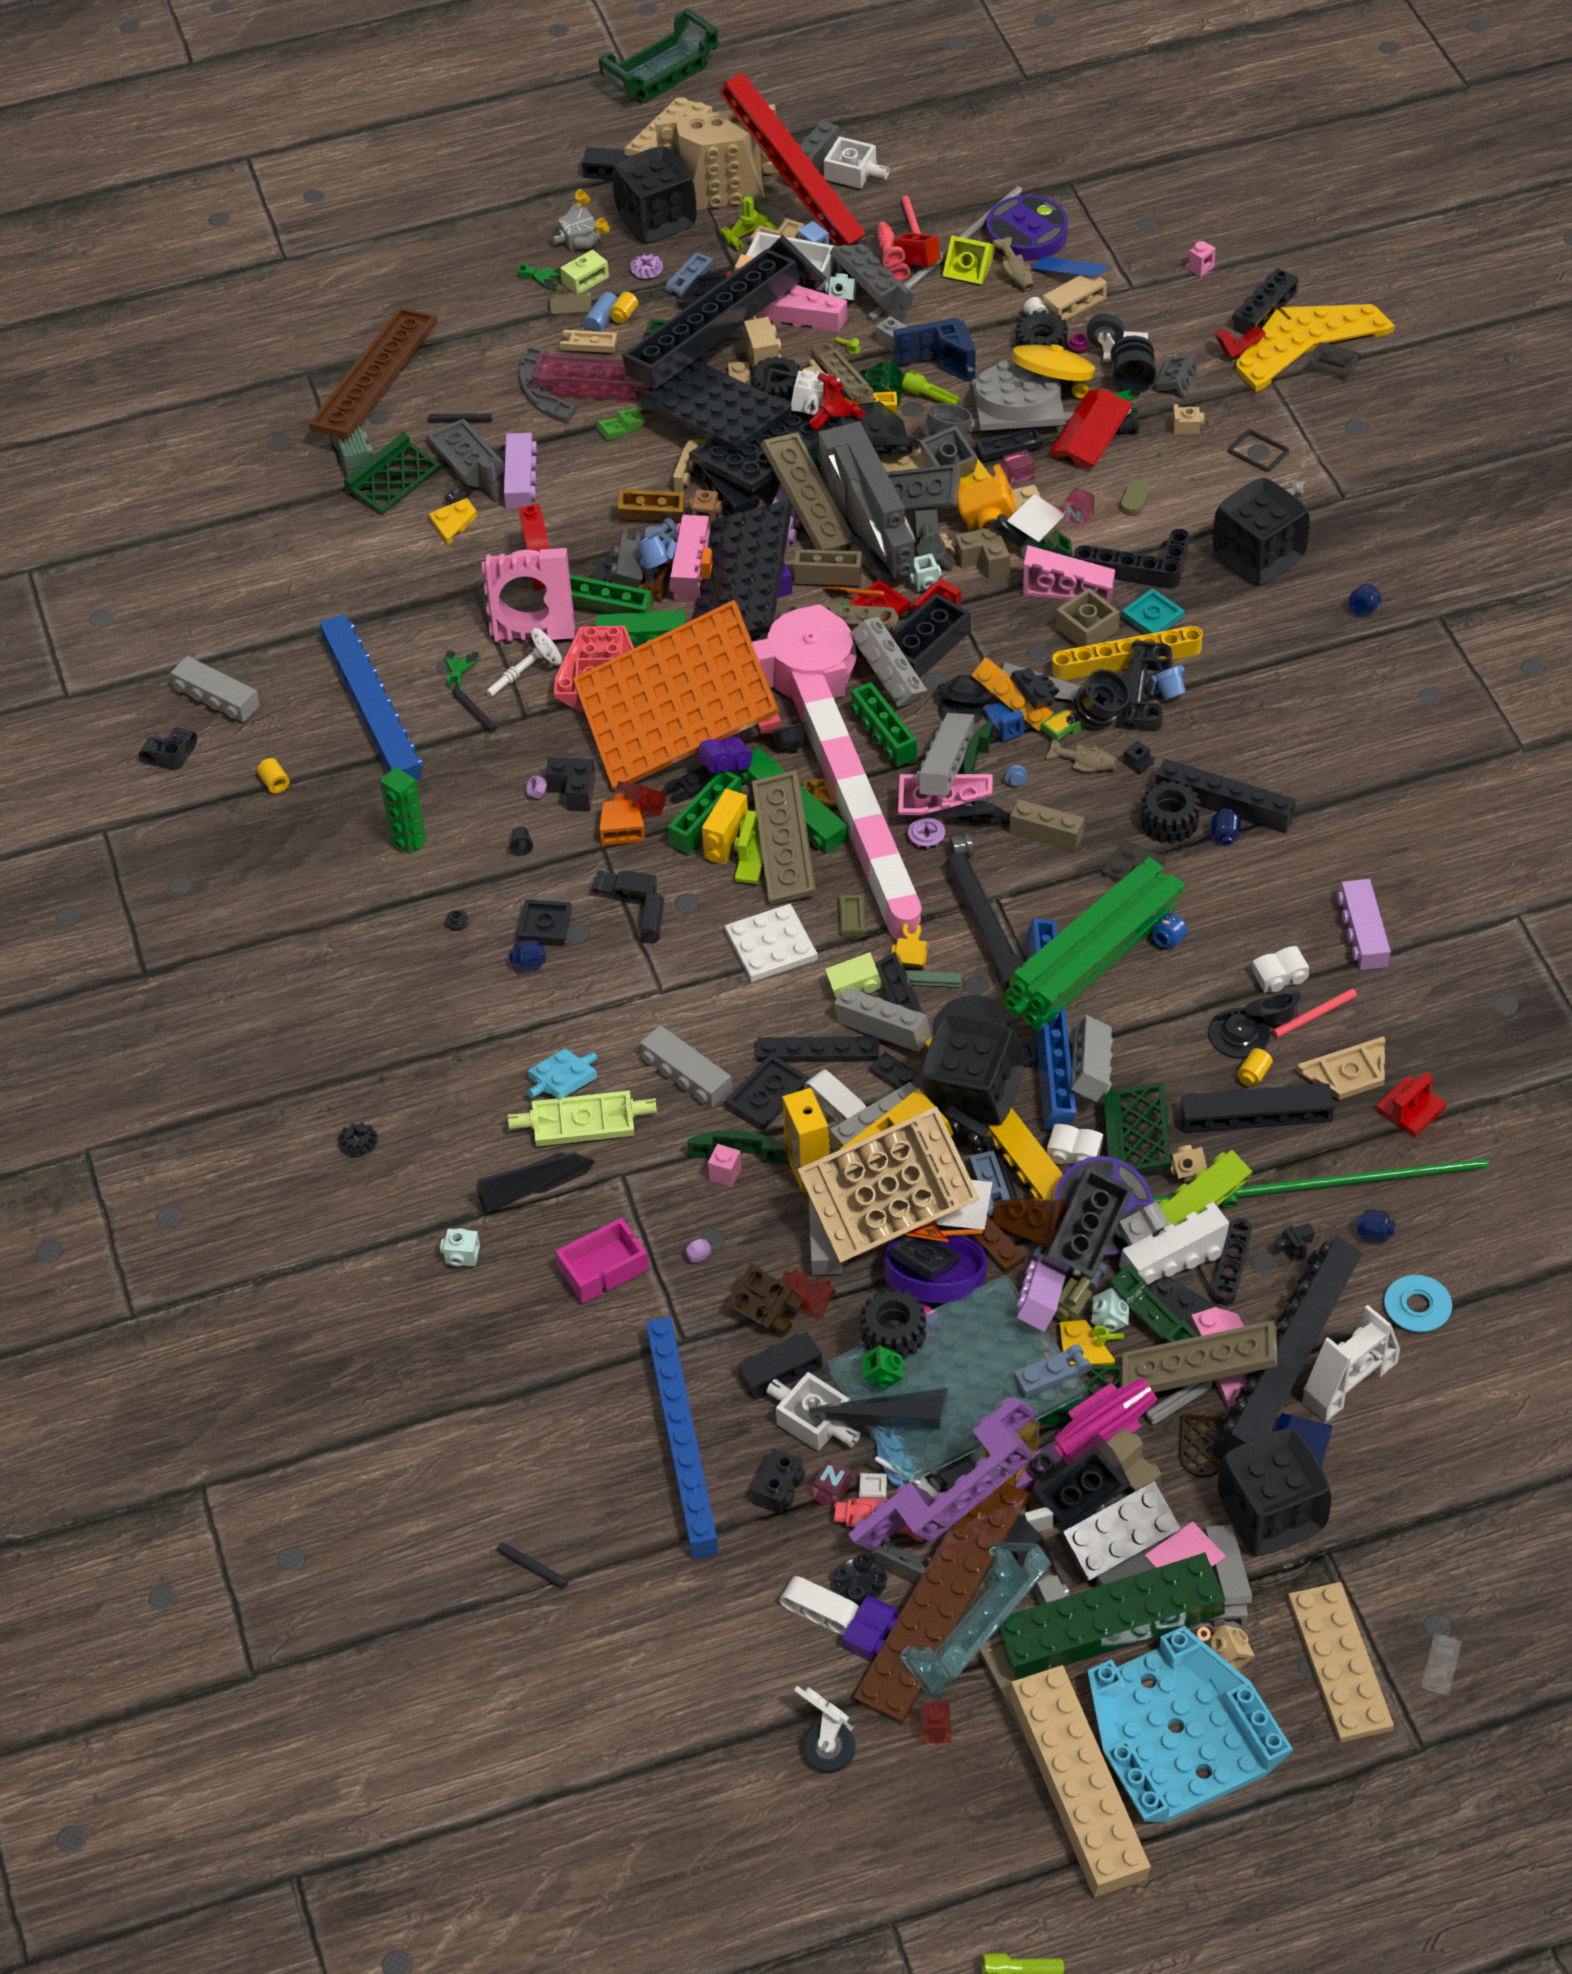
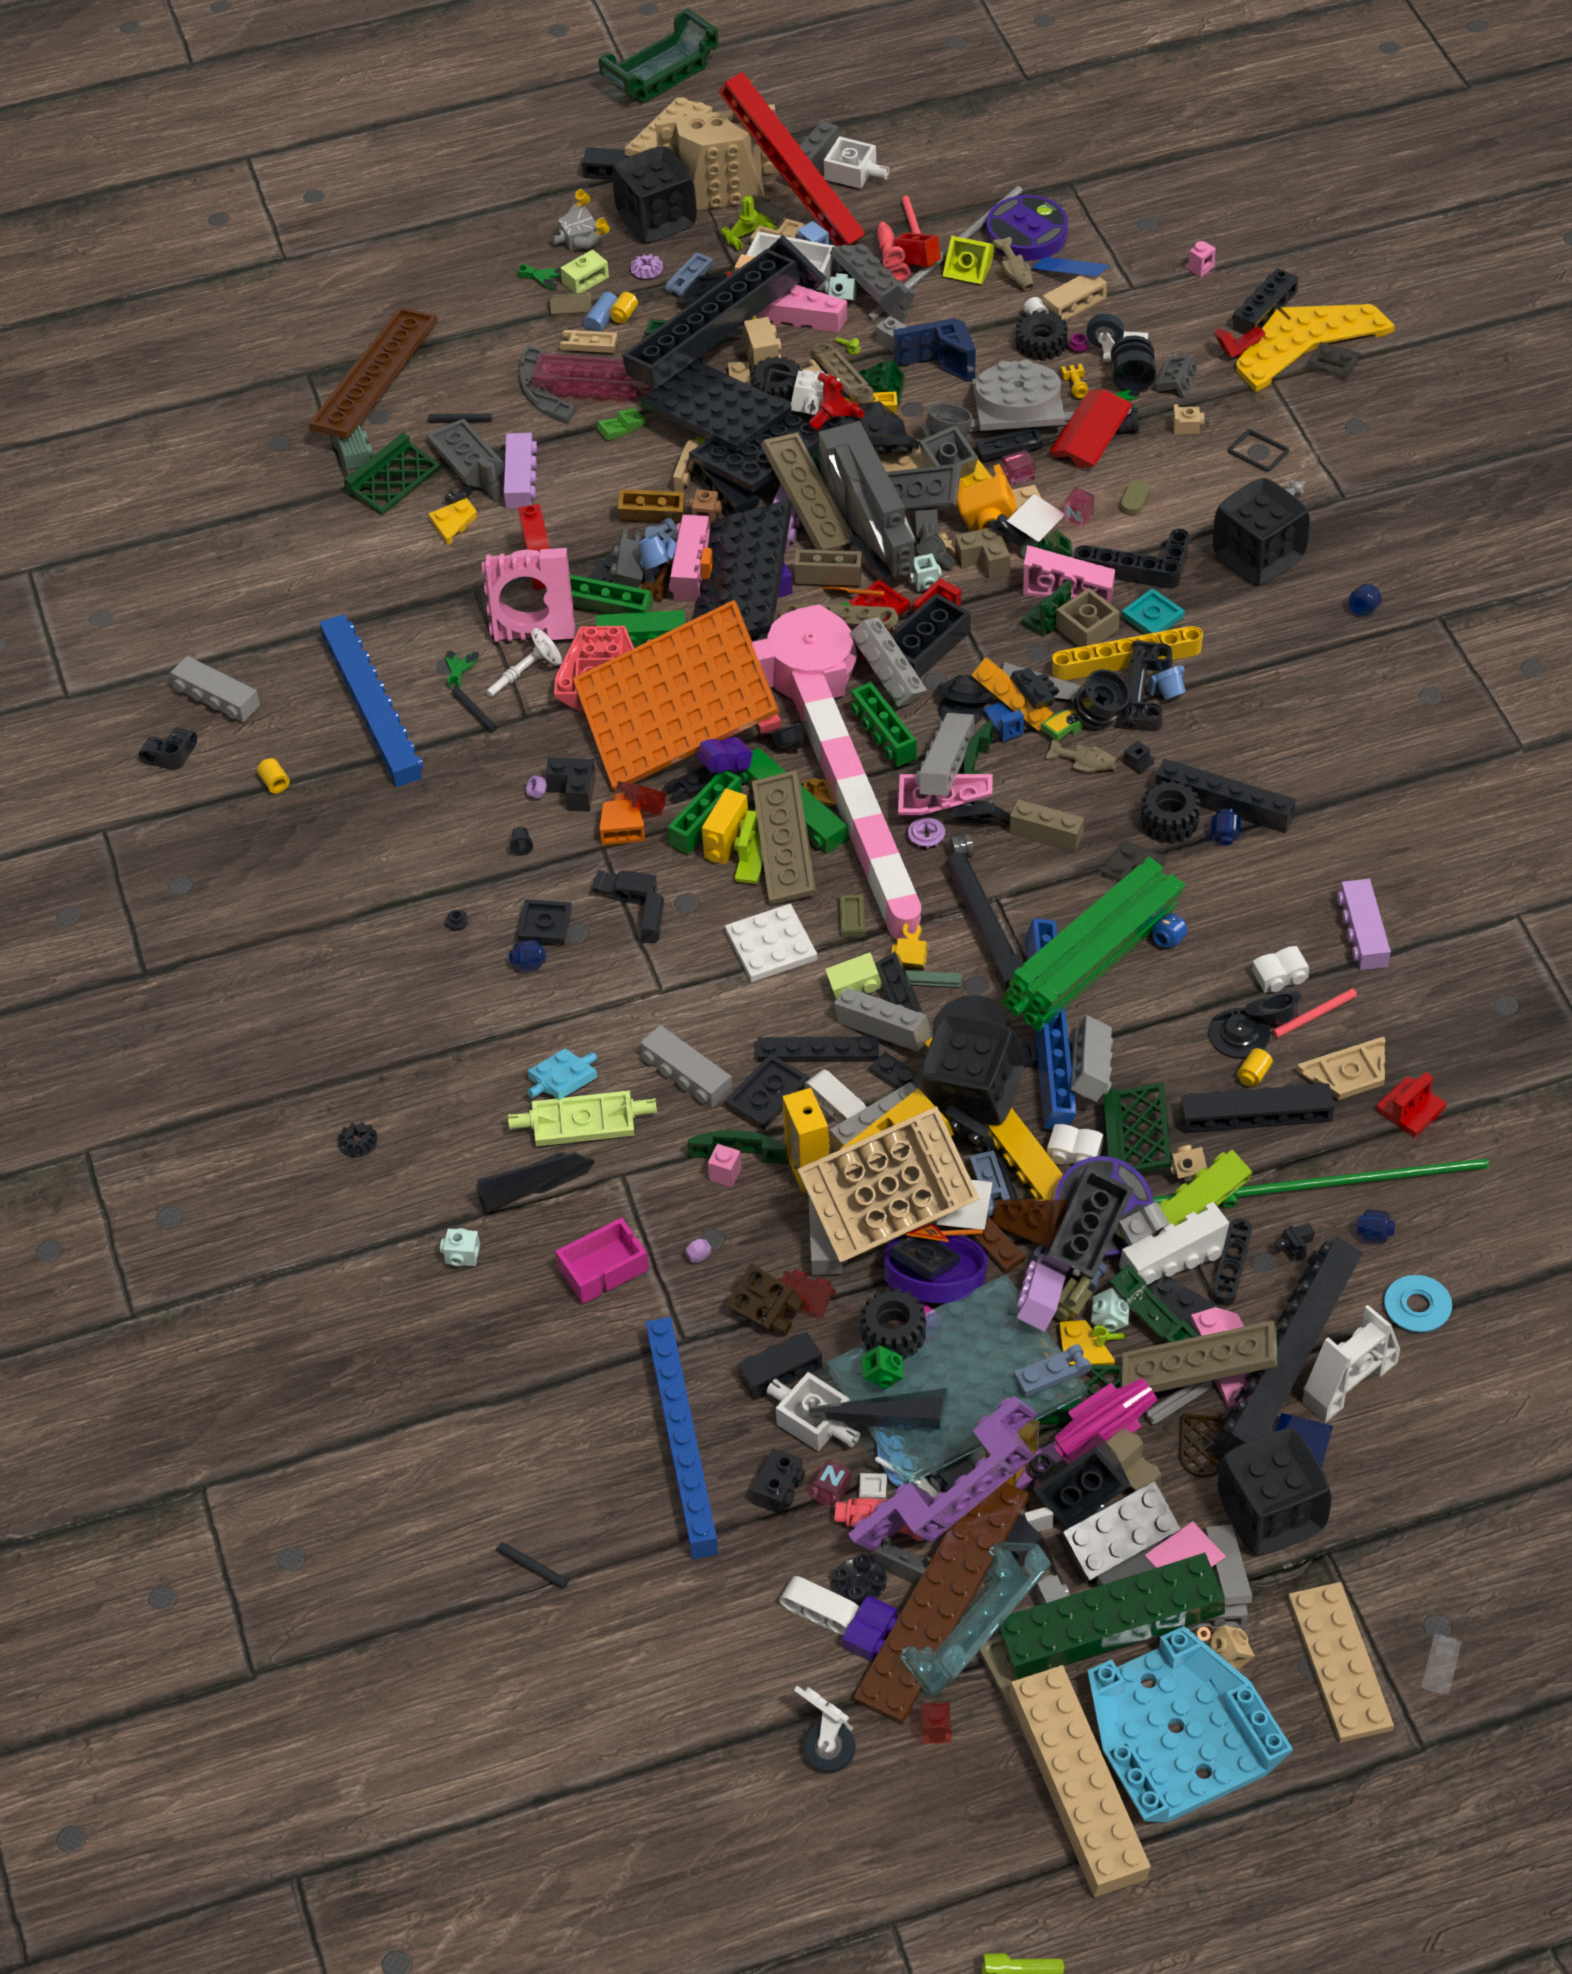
(403, 810): green brick -> none
(917, 385): lime piece -> none
(1016, 776): medium blue plate -> none
(1043, 616): none -> dark green bracket
(1053, 362): yellow dish -> none

